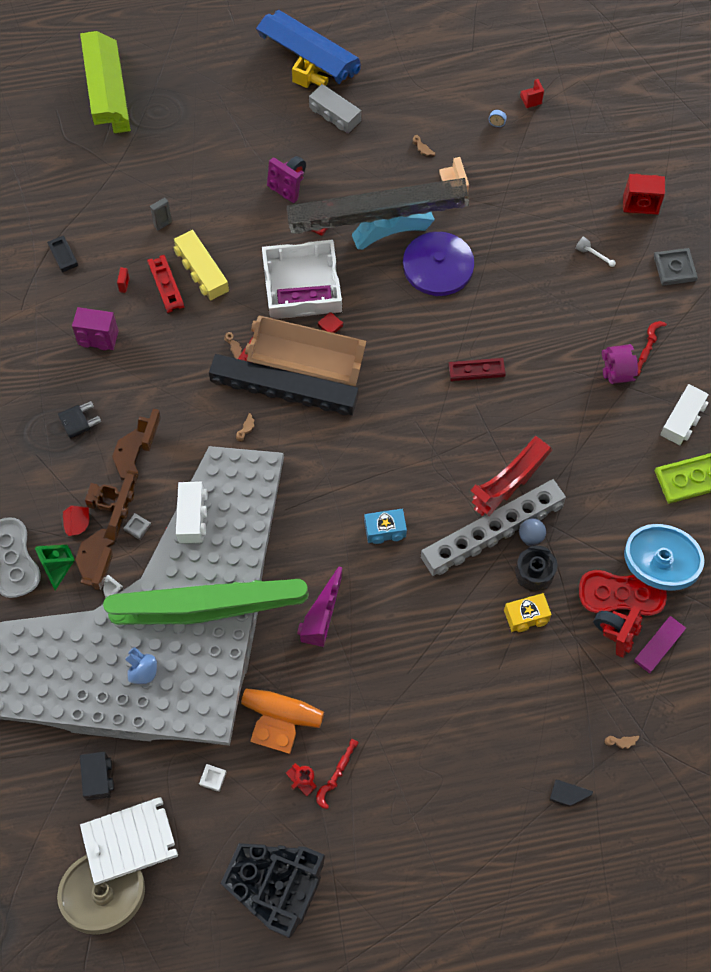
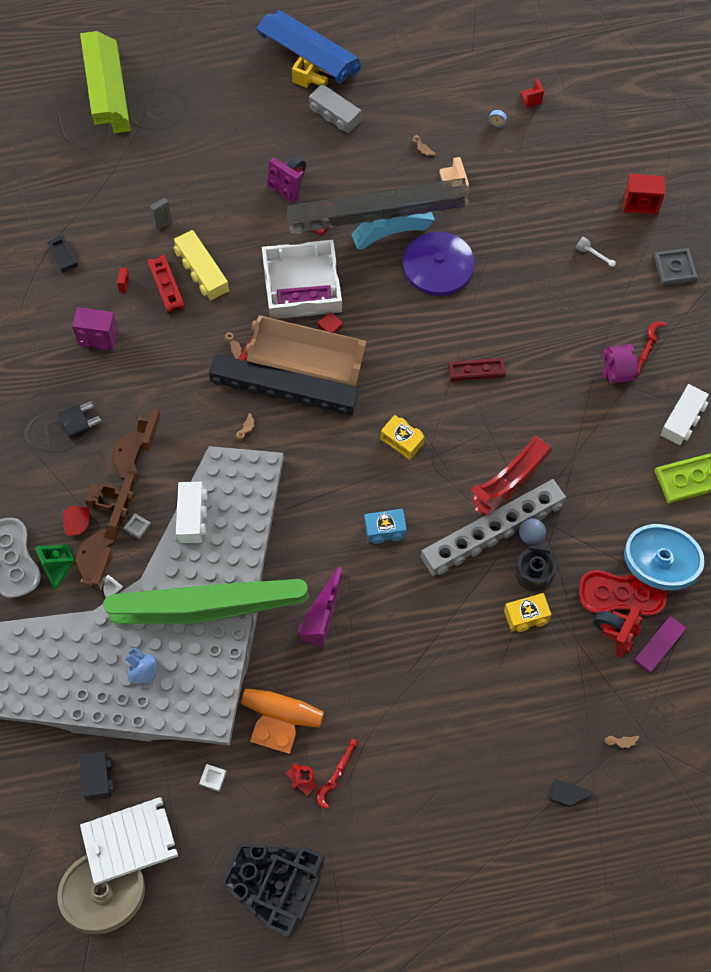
(402, 437): none -> yellow brick

